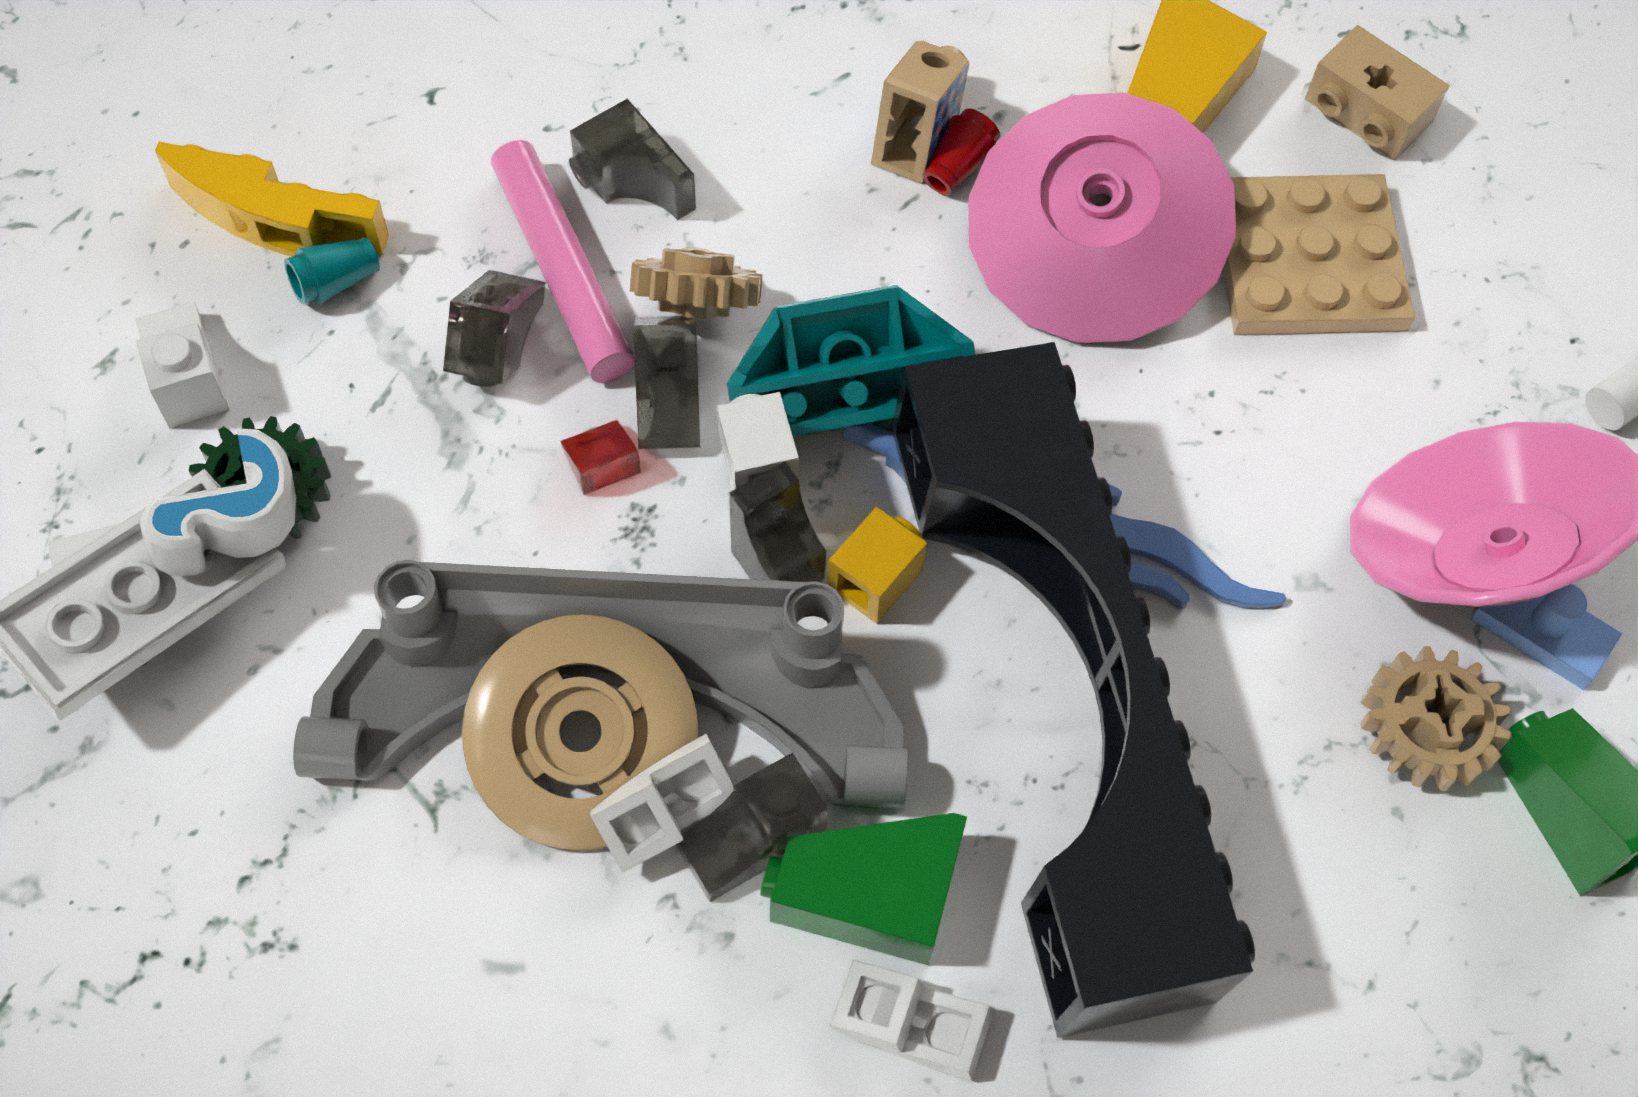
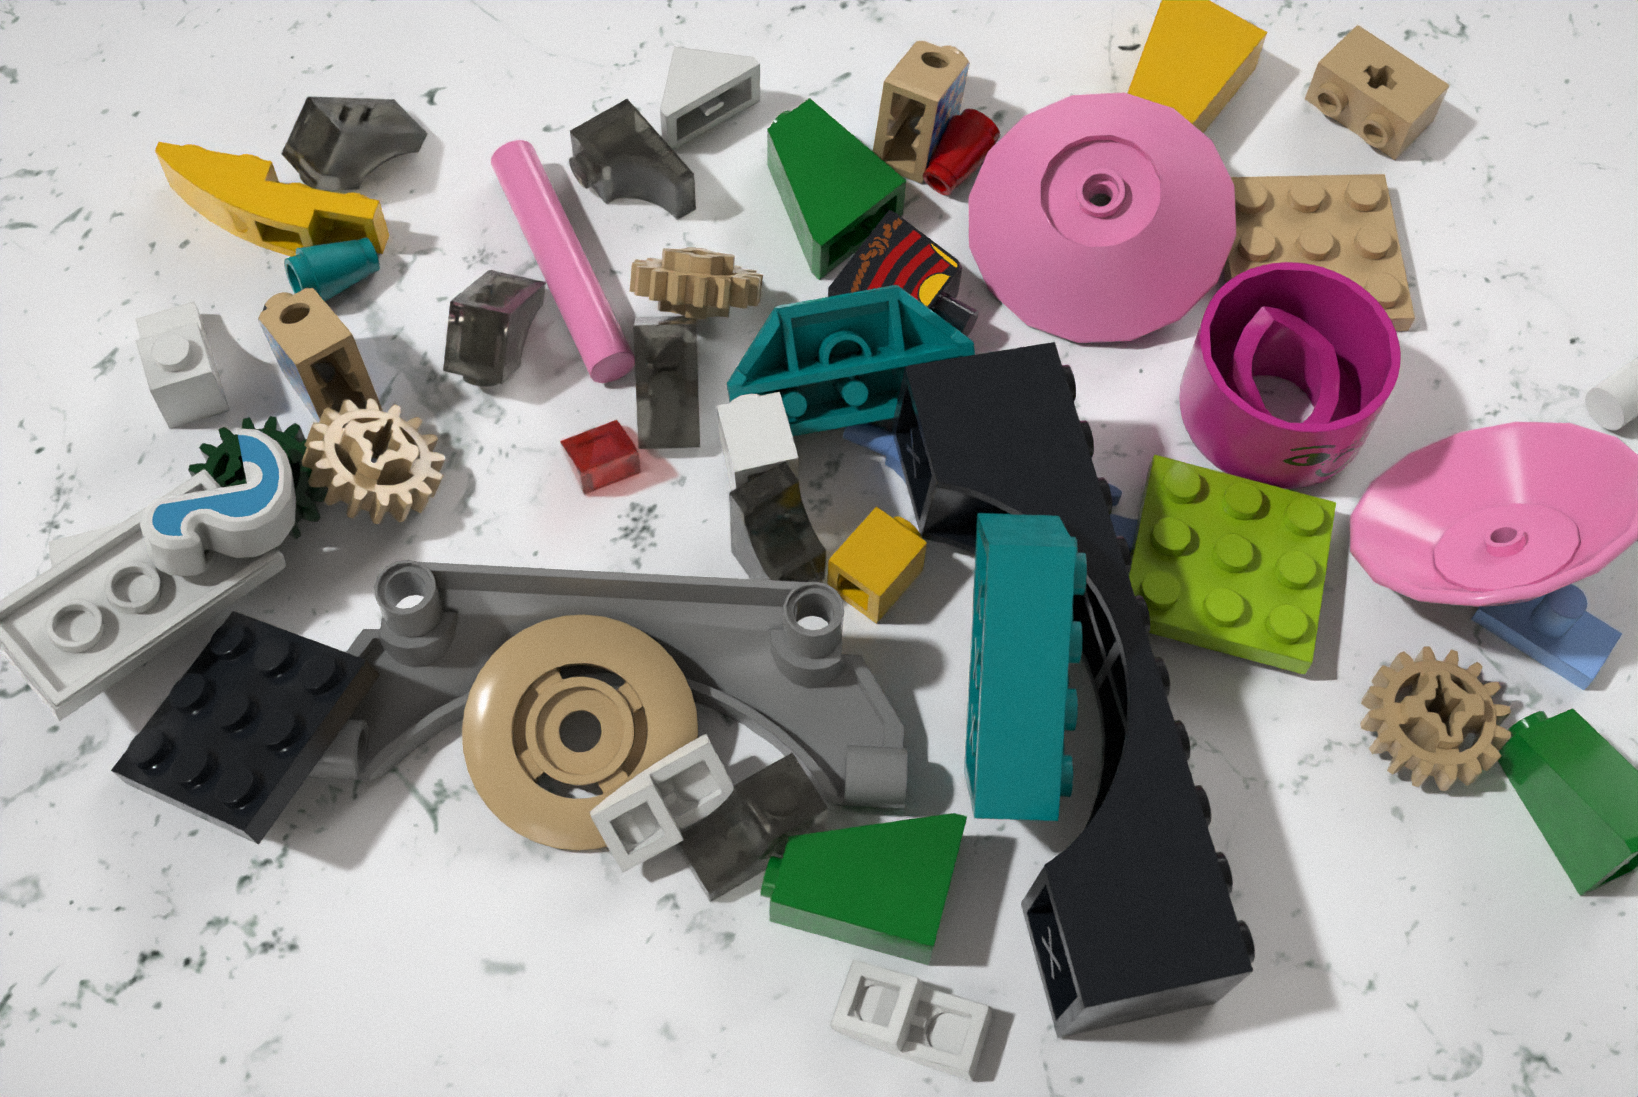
(246, 725): none -> black plate
(308, 332): none -> tan torso
(342, 453): none -> tan gear
(347, 138): none -> clear smoke arch
(705, 91): none -> white slope
(829, 184): none -> green slope
(908, 258): none -> torso
(1020, 666): none -> teal brick
(1231, 563): none -> lime plate
(1304, 329): none -> dark pink piece

